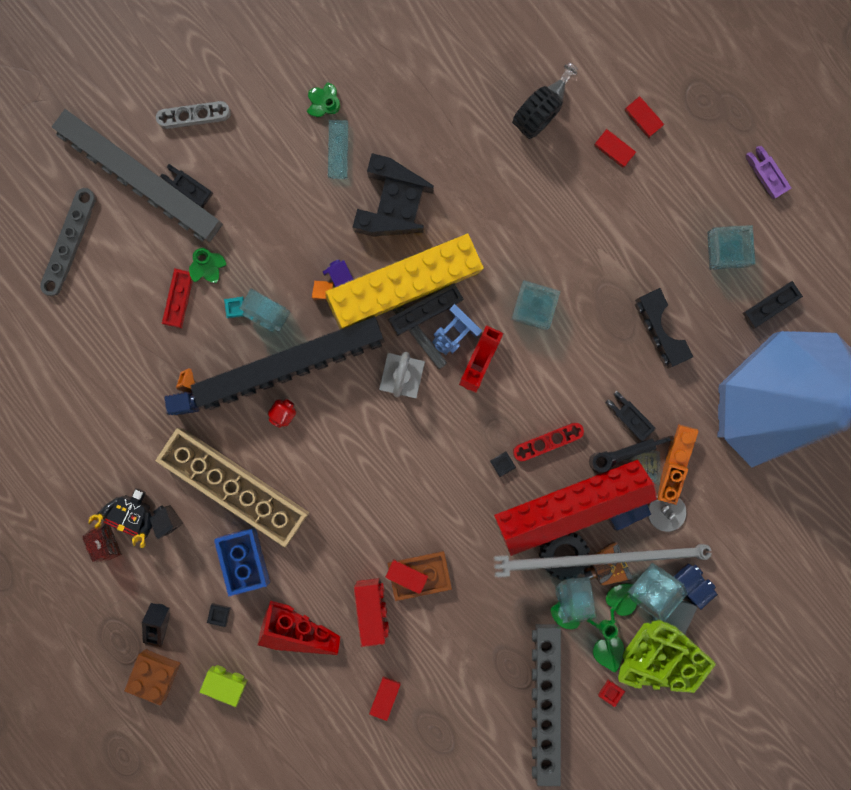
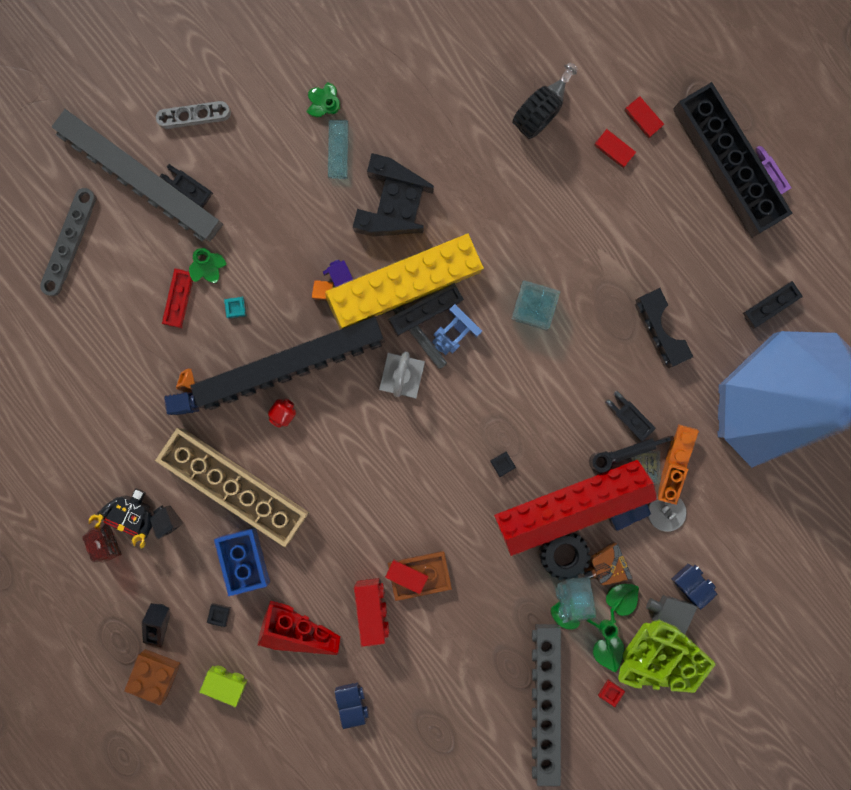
(267, 311): clear light blue brick -> none
(351, 706): none -> dark blue brick
(384, 698): red tile -> none
(481, 359): red arch -> none
(508, 566): light grey hinge -> none
(547, 439): red beam -> none
(657, 592): clear light blue brick -> none
(731, 247): clear light blue brick -> none
(732, 160): none -> black brick

